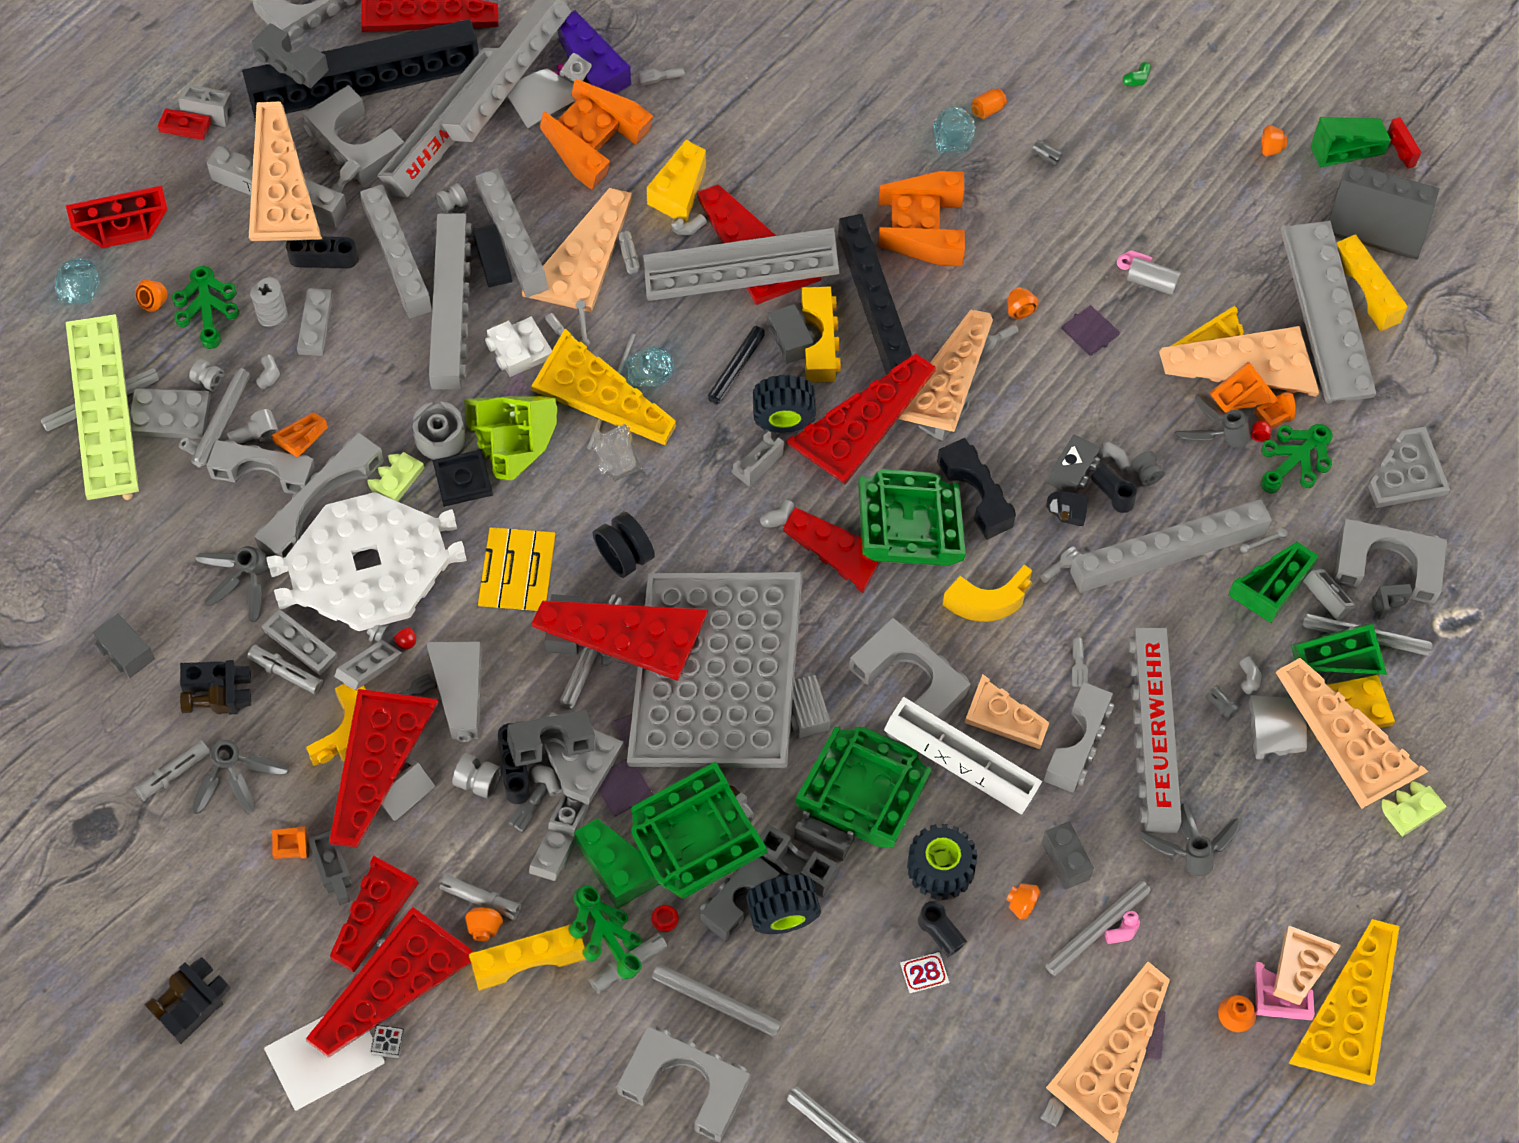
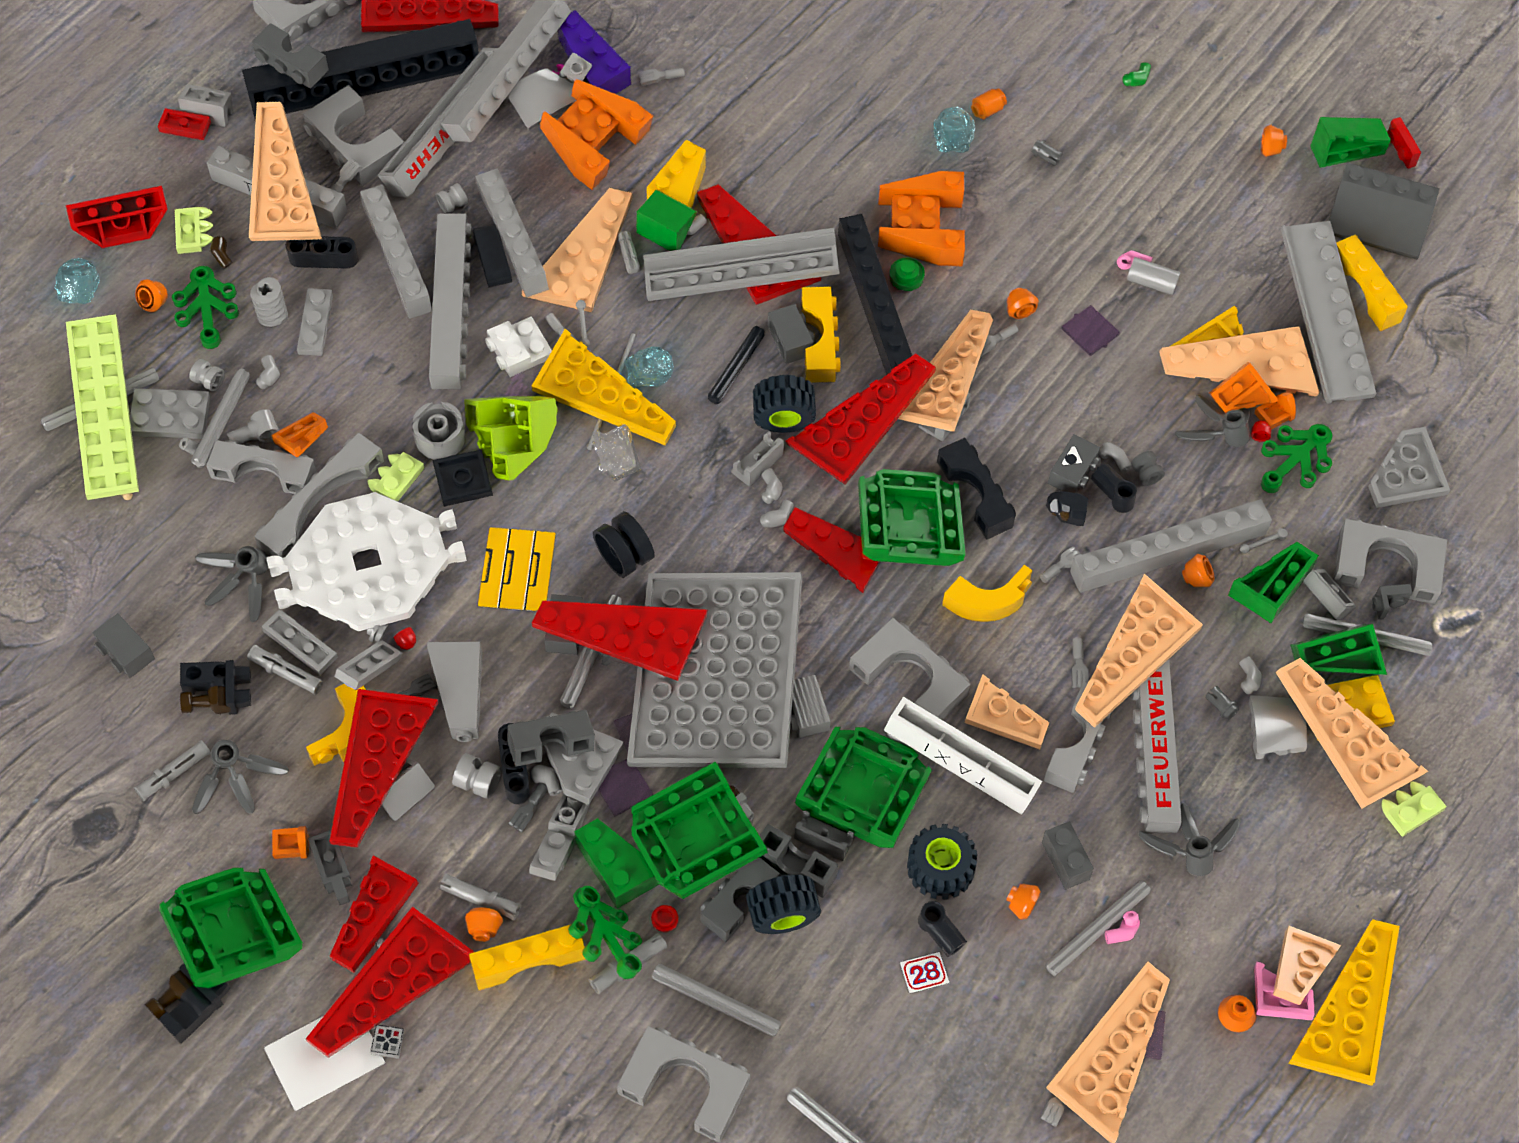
(190, 229): none -> yellowish green plate
(218, 250): none -> dark brown arm
(229, 926): none -> green wedge
(664, 220): none -> green slope
(773, 488): none -> light grey arm
(907, 274): none -> green plate
(1143, 641): none -> light nougat wing
(1198, 572): none -> orange cone

